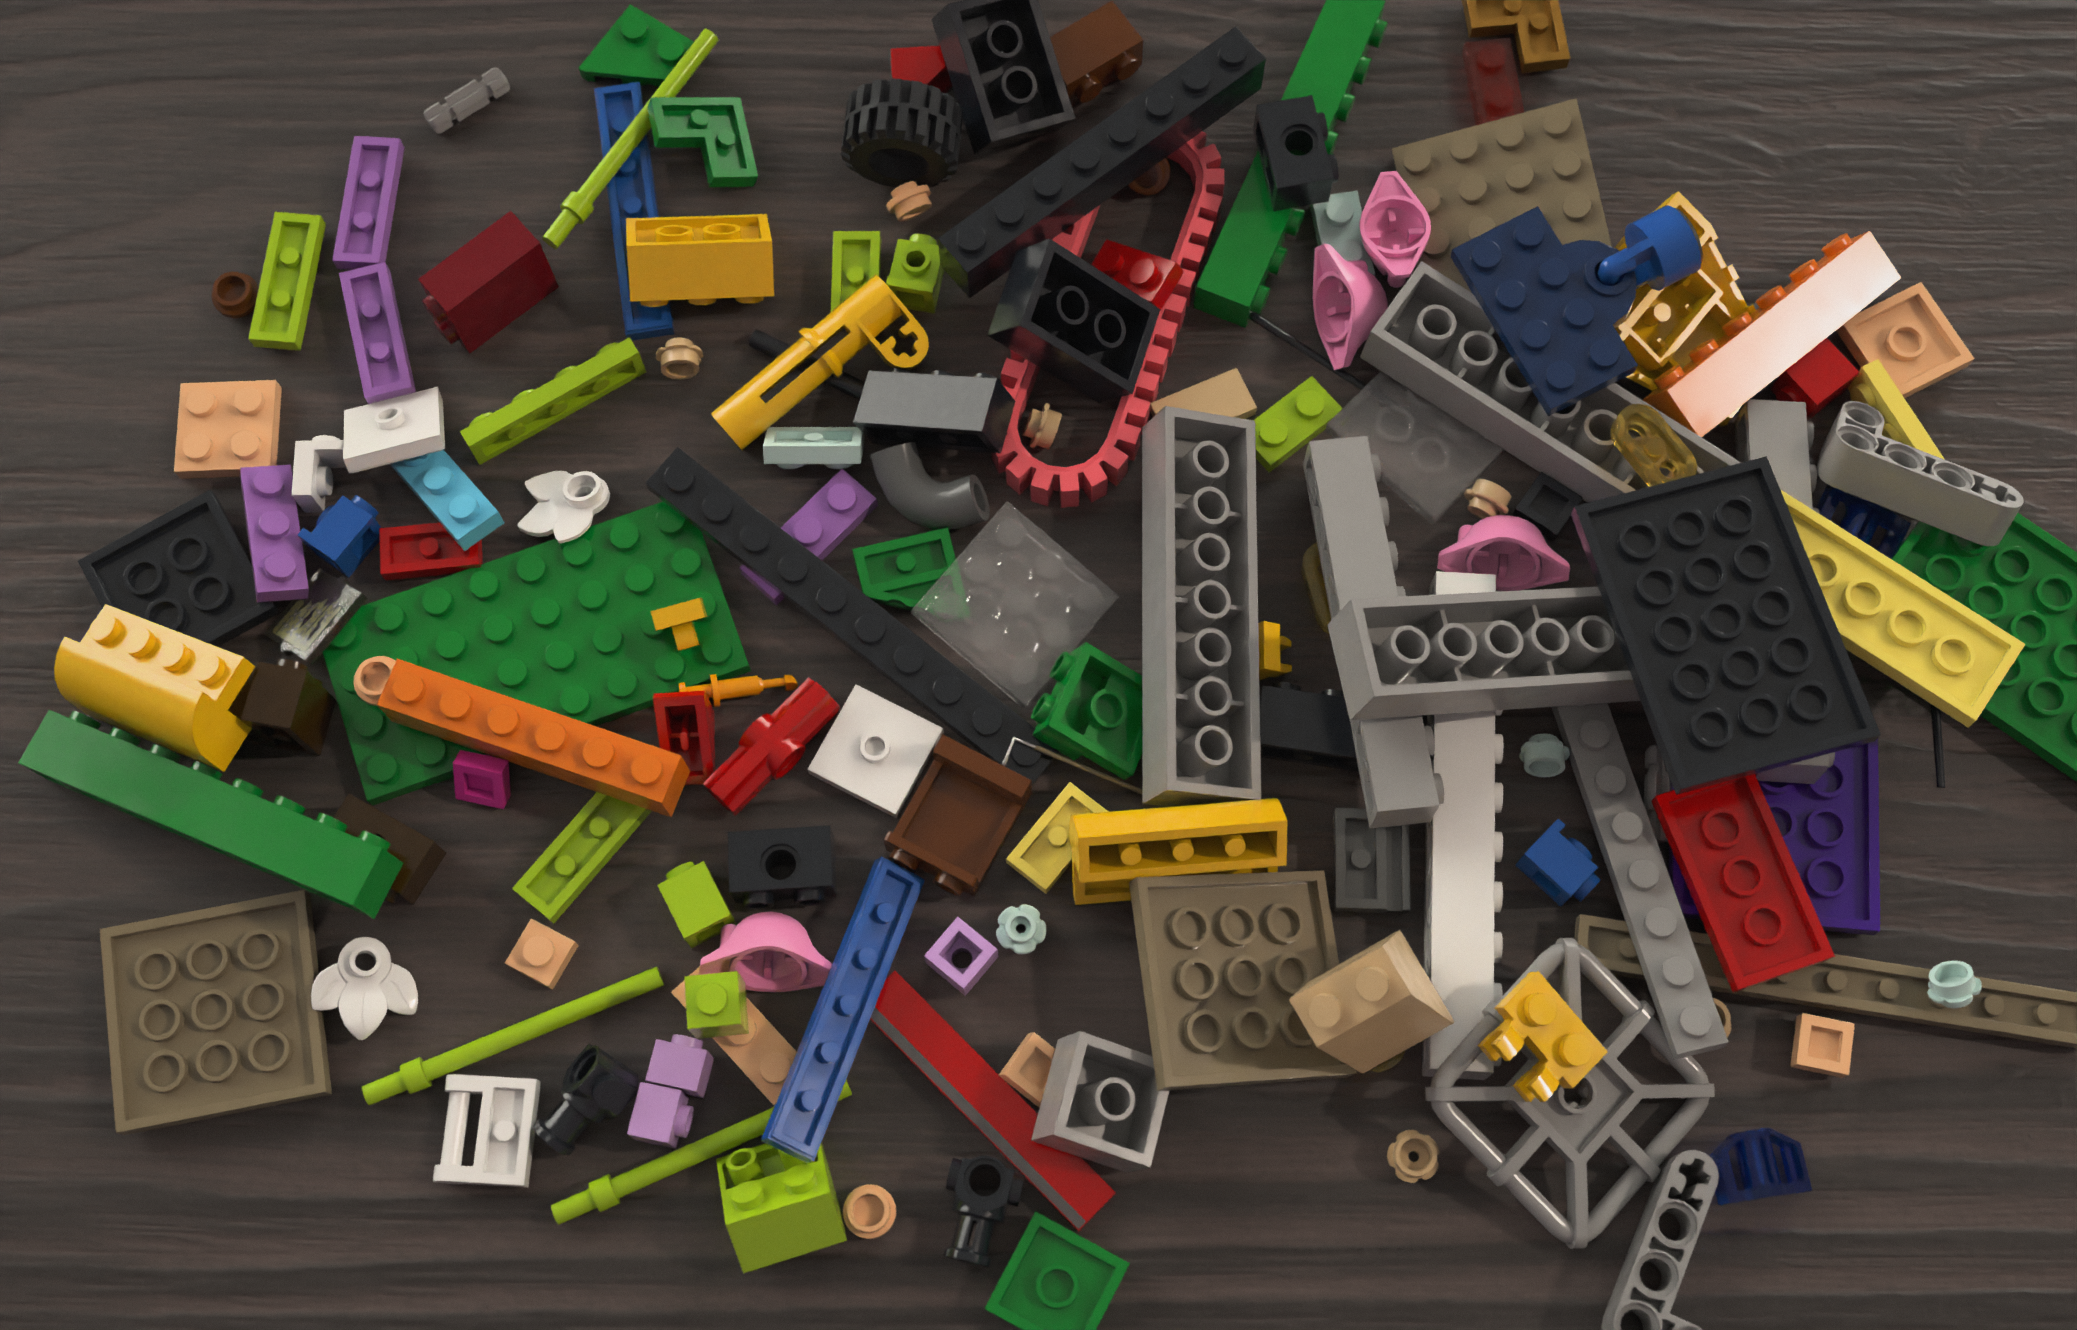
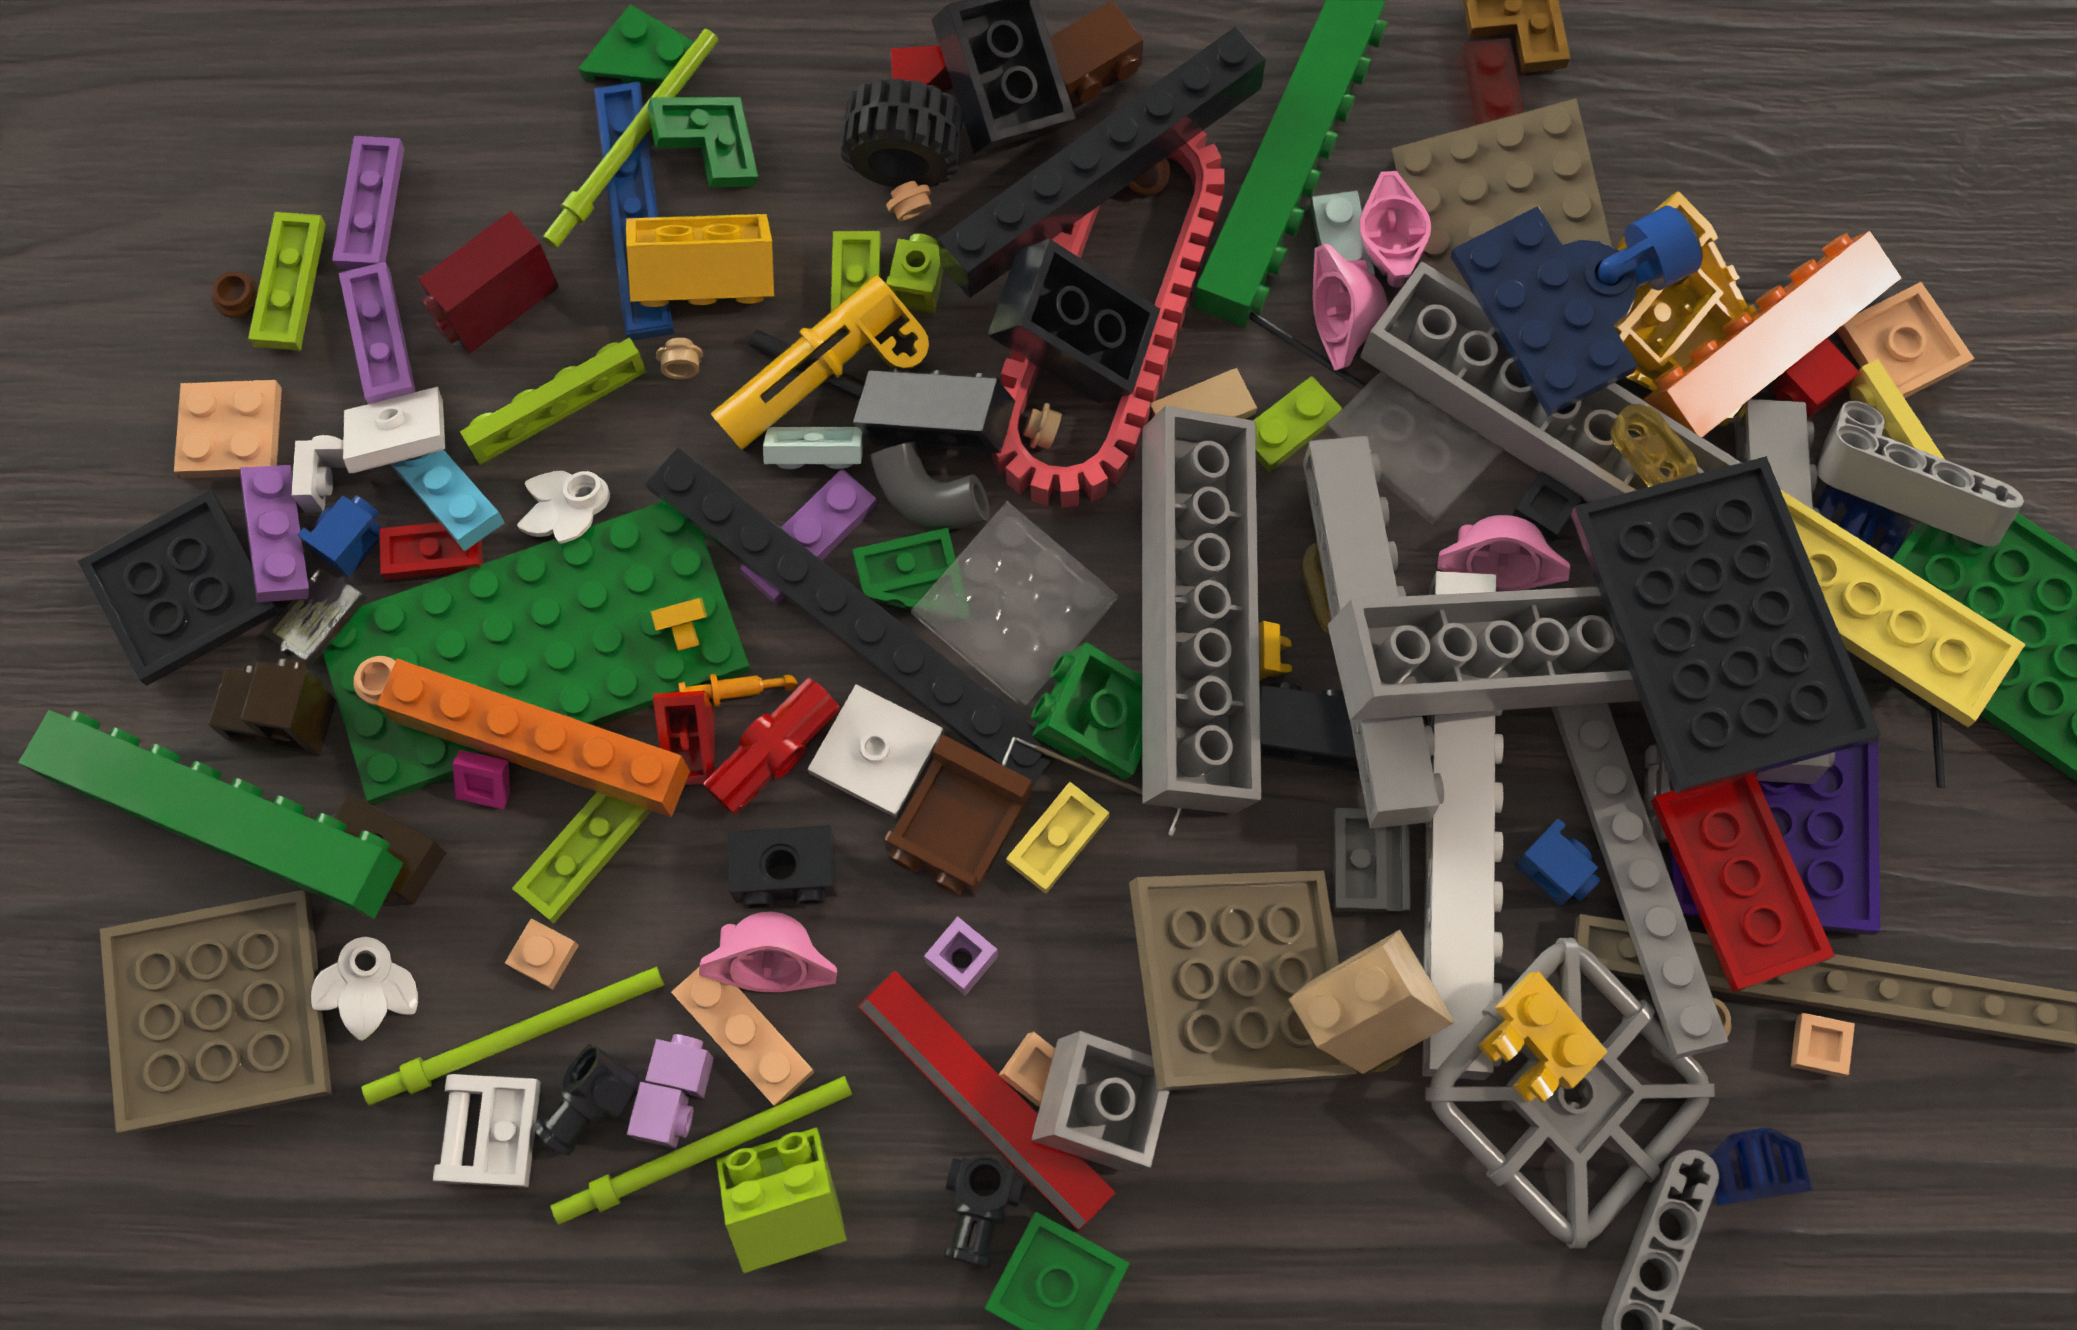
(156, 685): yellow brick -> none
(467, 100): light grey axle -> none
(695, 902): lime brick -> none
(716, 1005): lime brick -> none
(843, 1011): blue tile -> none
(869, 1211): light nougat plate -> none
(1020, 942): light aqua plate -> none
(1139, 271): red plate -> none
(1173, 841): yellow brick -> none
(1292, 178): black brick -> none
(1427, 1152): tan plate -> none
(1487, 499): tan plate -> none
(1544, 755): light aqua plate -> none
(1953, 984): light aqua plate -> none

